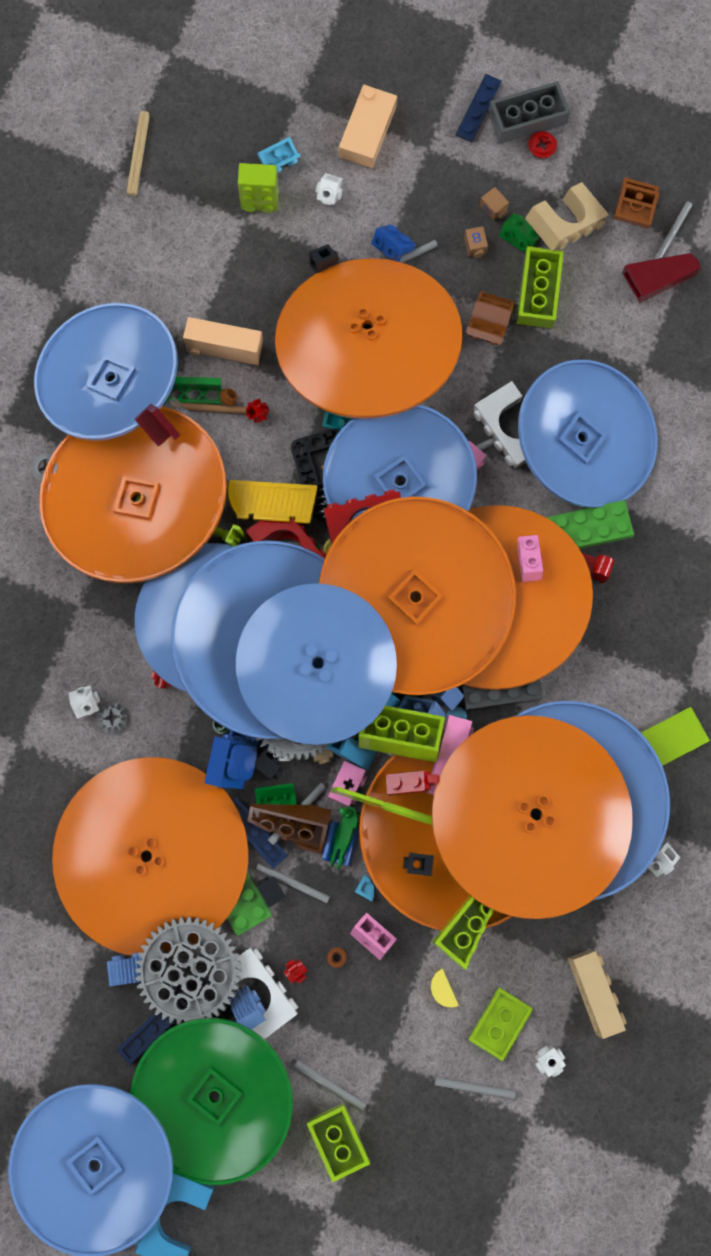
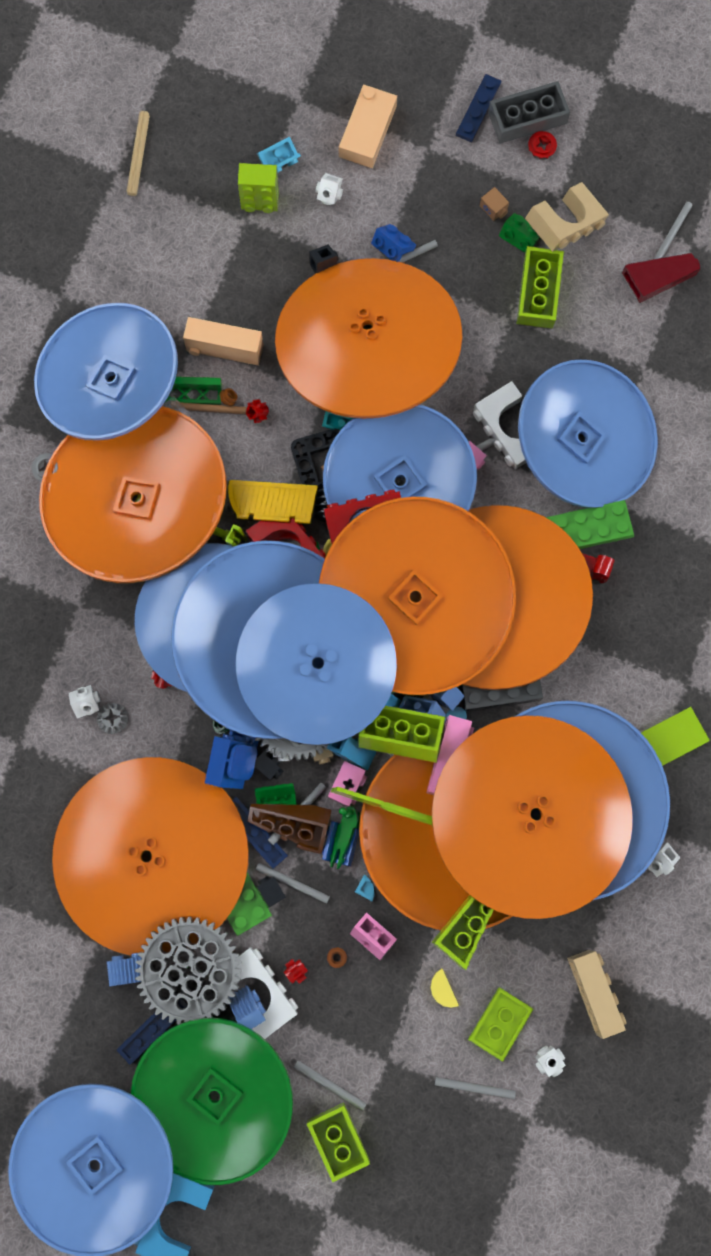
(156, 425): dark red panel -> none
(410, 782): hinge -> none
(426, 864): black brick -> none
(476, 242): medium nougat brick -> none
(490, 318): dark orange bracket -> none
(529, 558): bright pink brick -> none
(636, 203): dark orange bracket -> none

